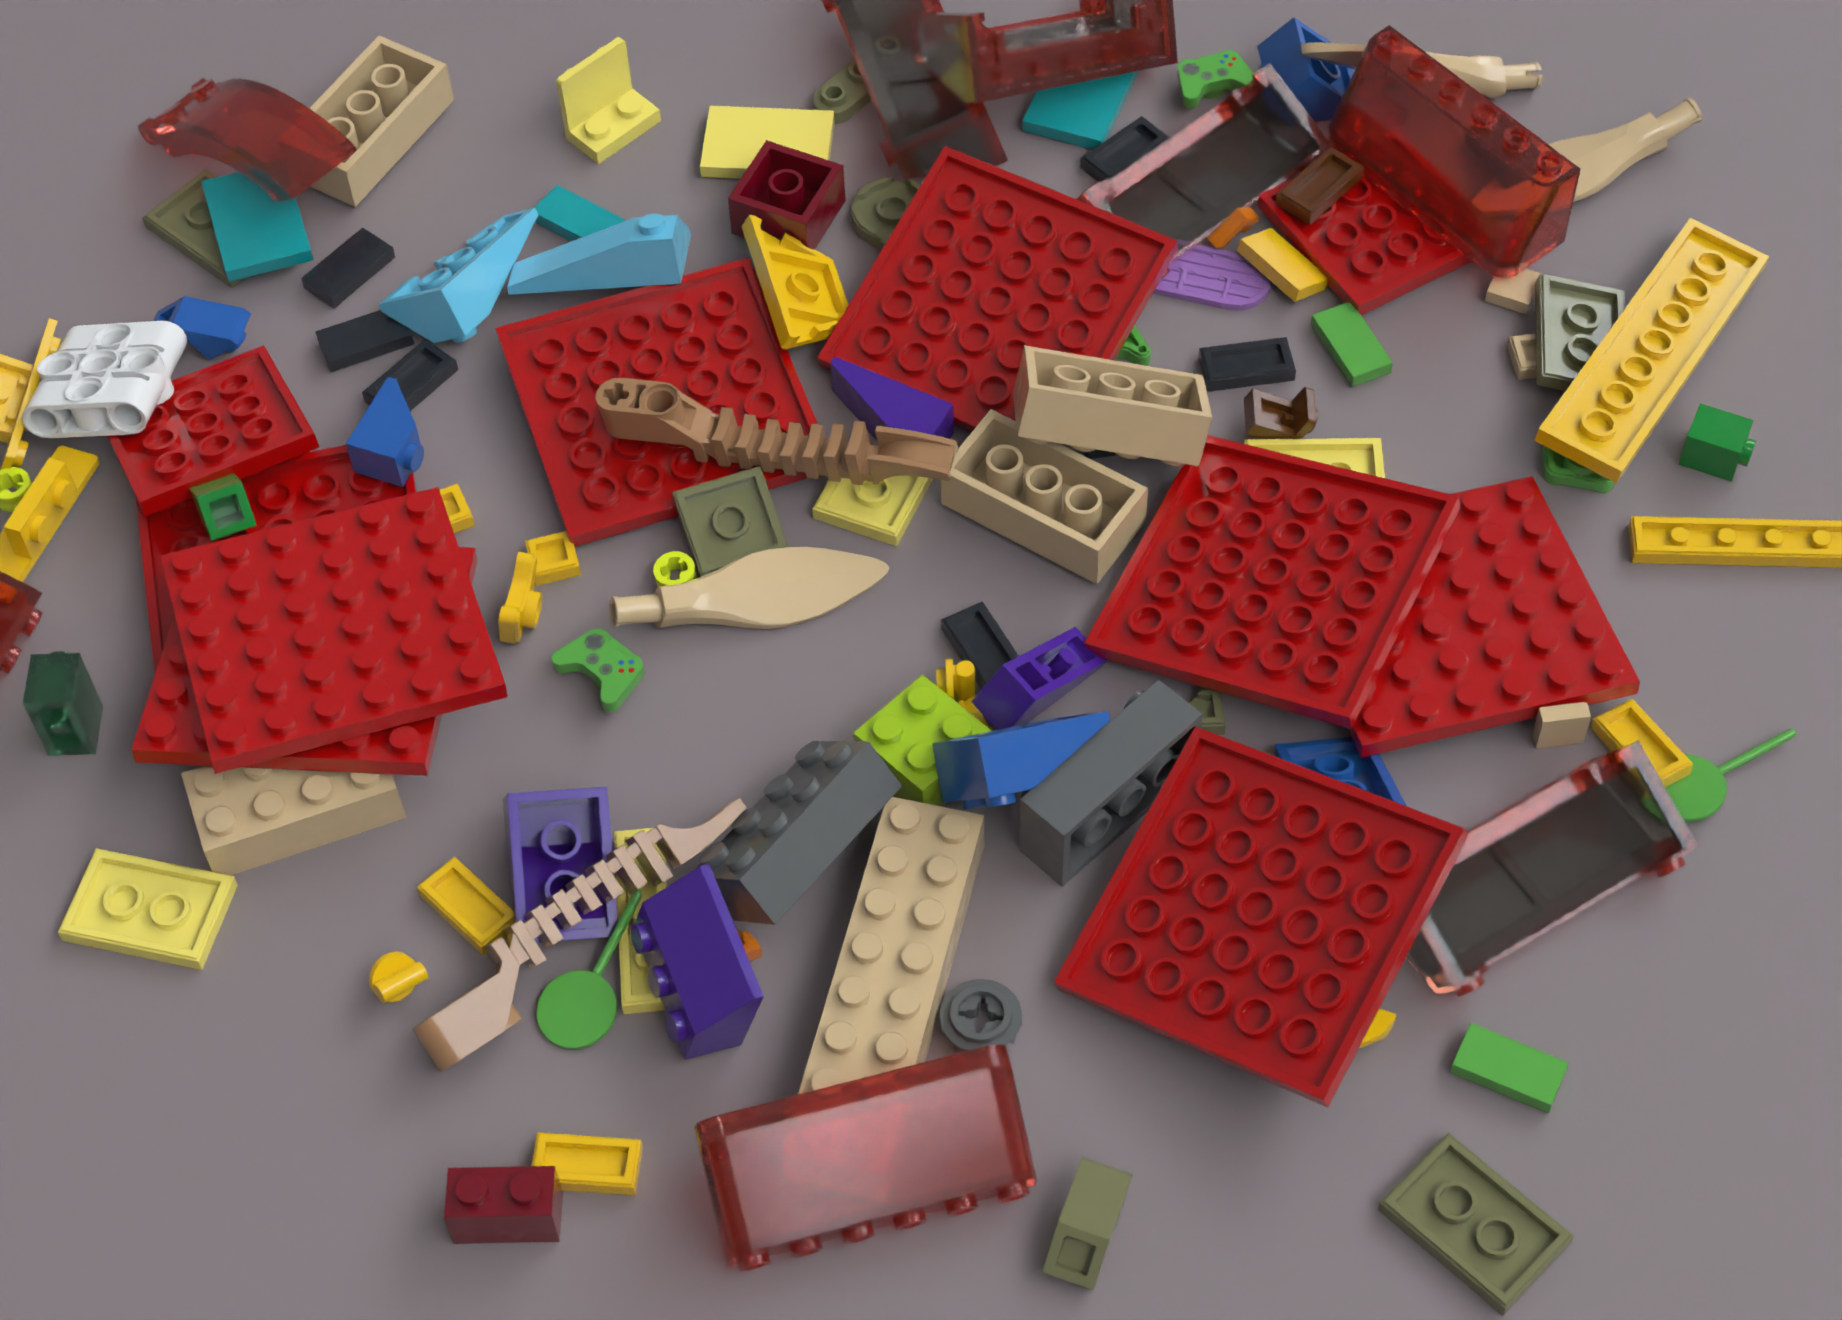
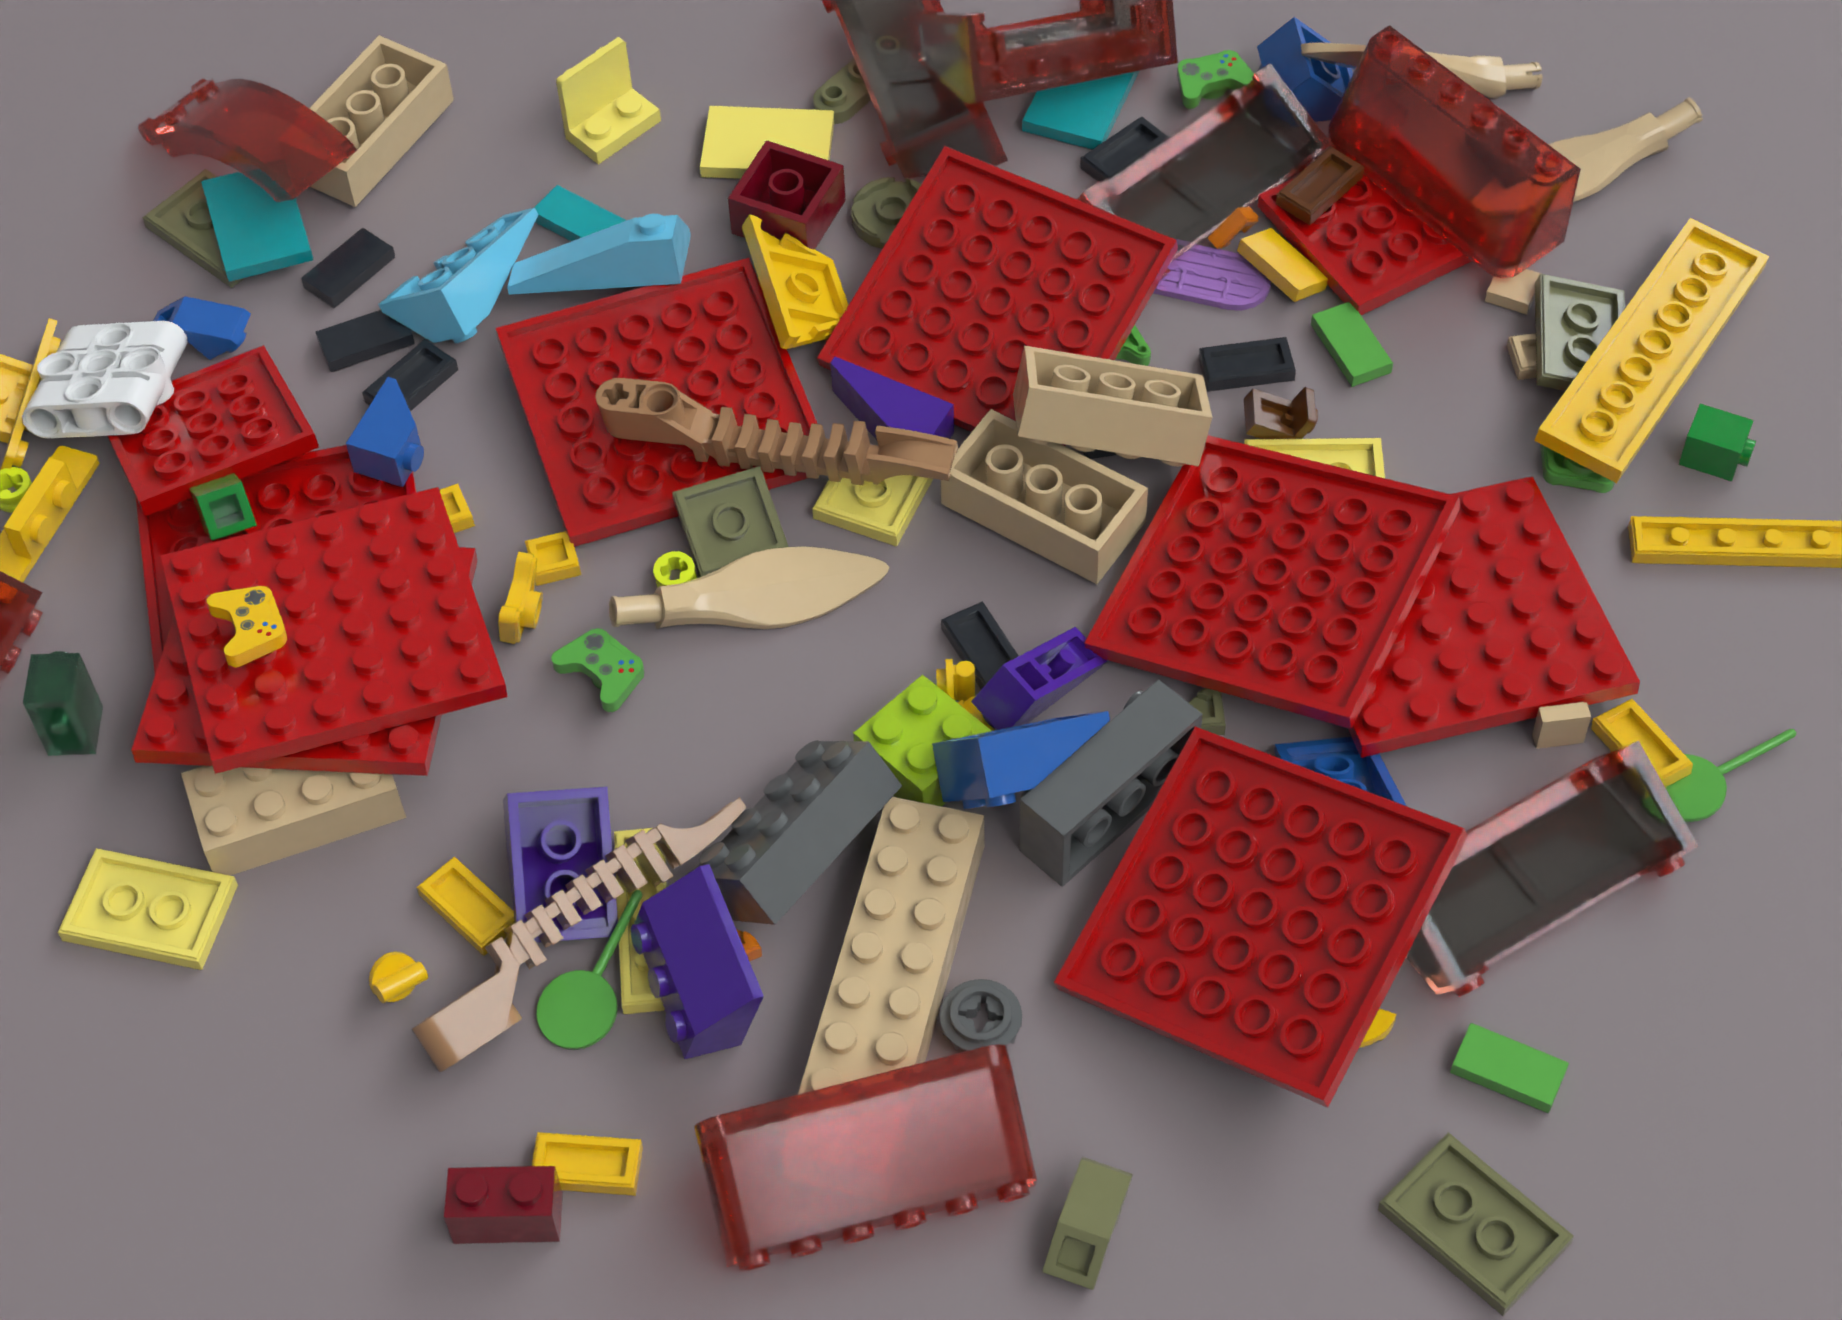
(255, 620): none -> yellow piece

